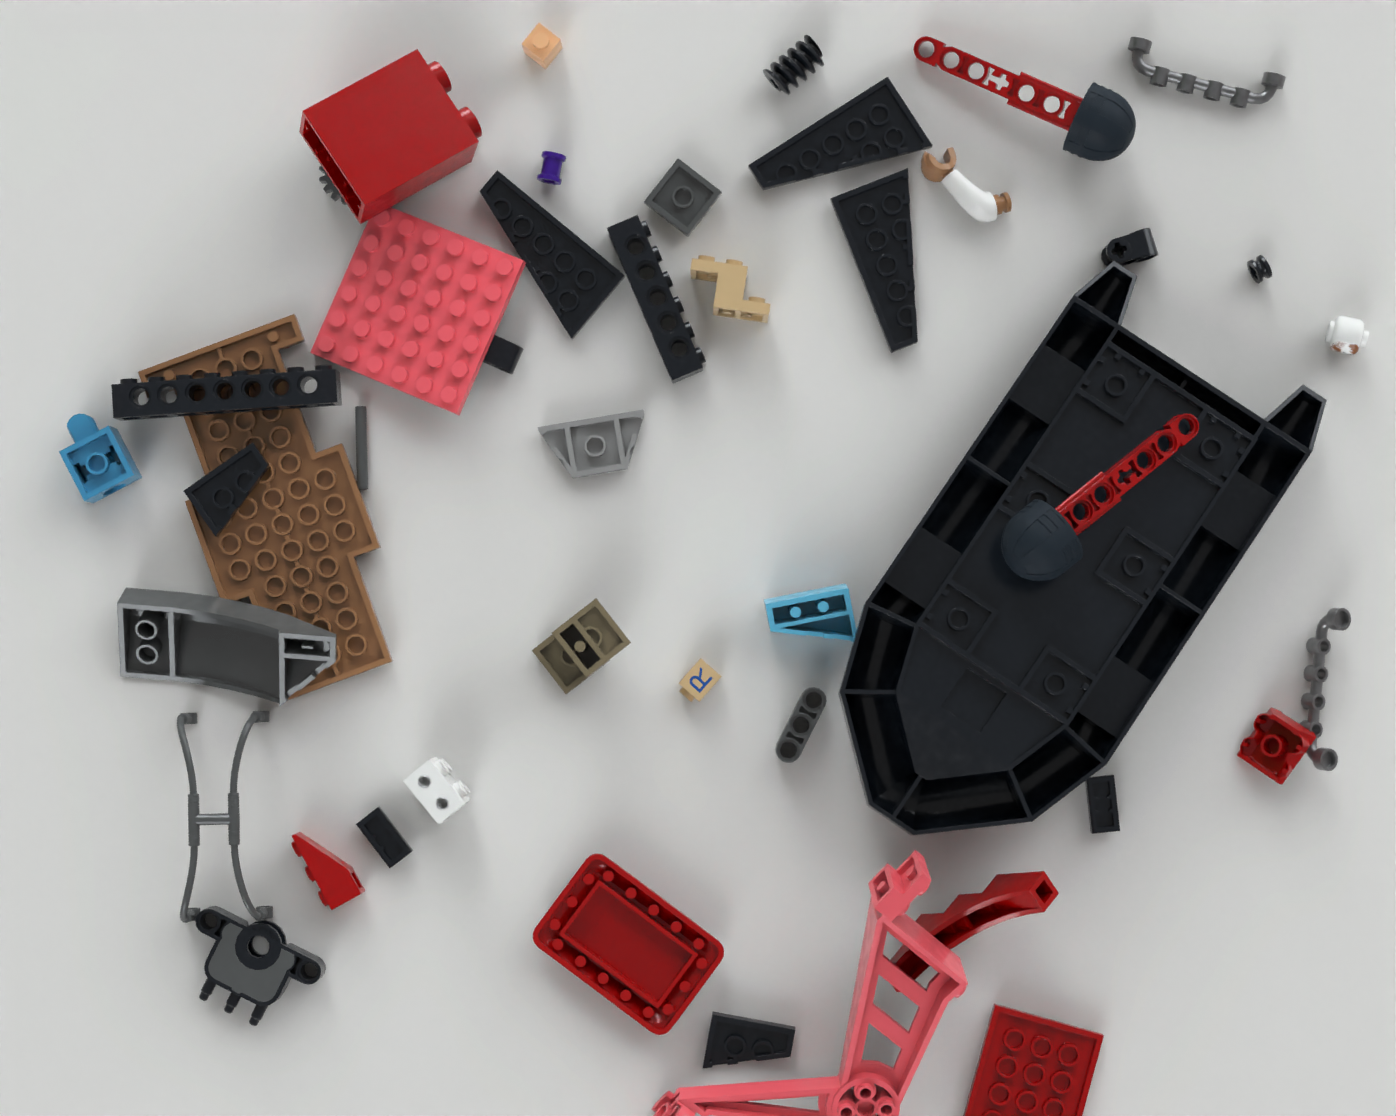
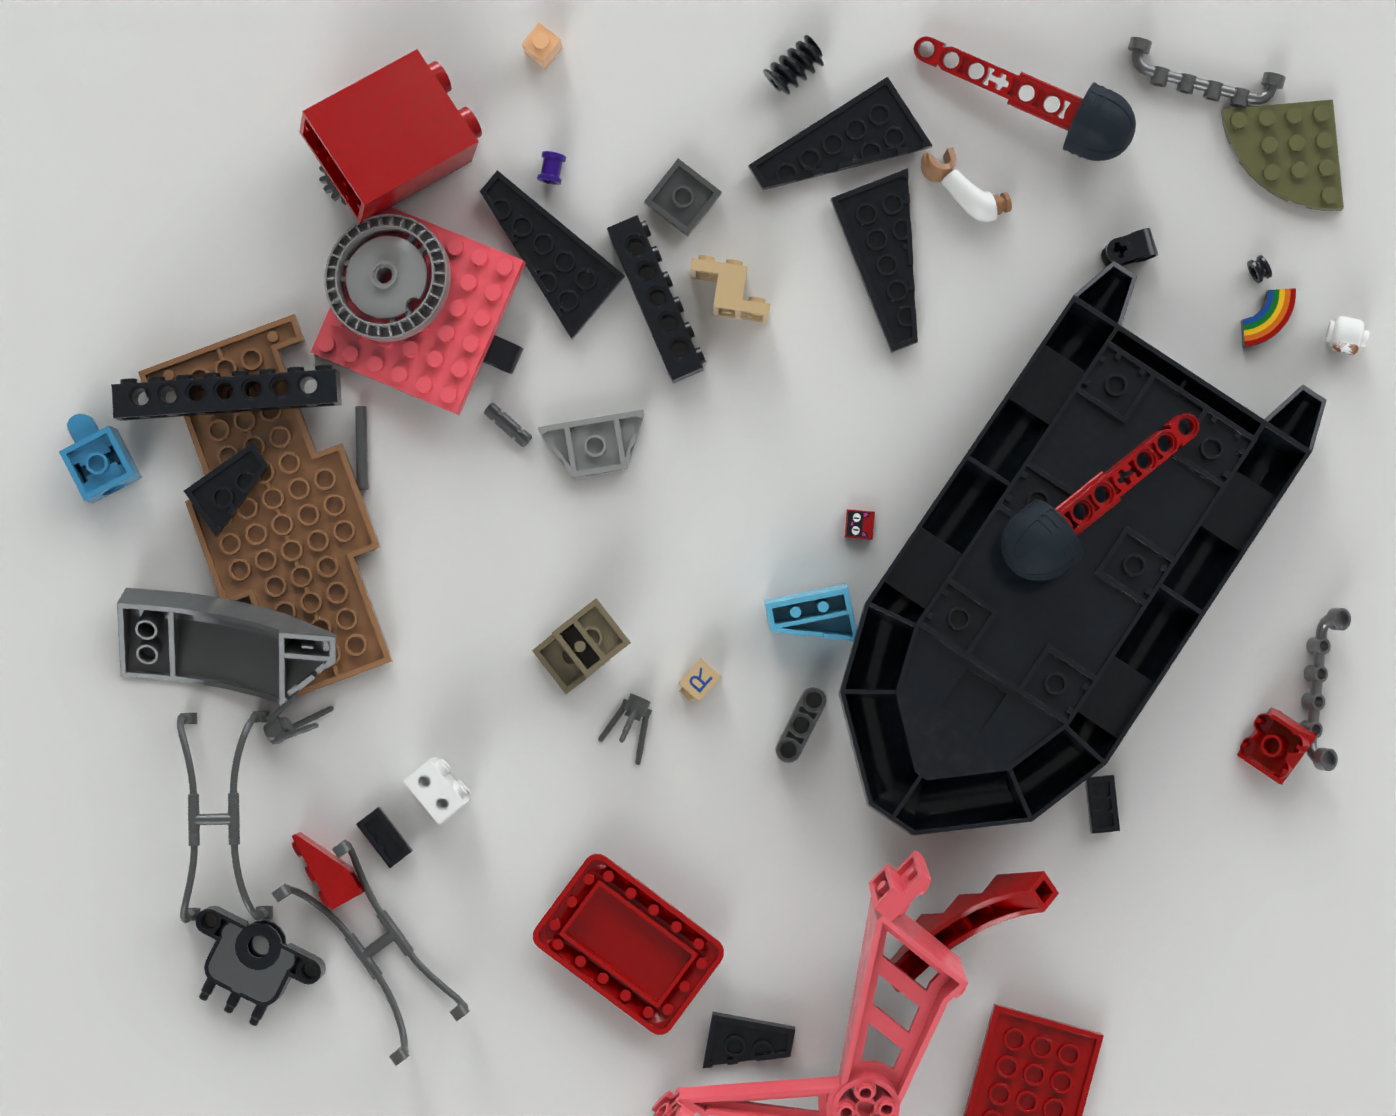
(280, 728): none -> dark grey plant
(364, 954): none -> dark grey bar
(370, 266): none -> light grey piece
(507, 424): none -> dark grey axle
(635, 709): none -> dark grey plant
(859, 524): none -> tile
(1270, 318): none -> tile
(1289, 150): none -> olive plate

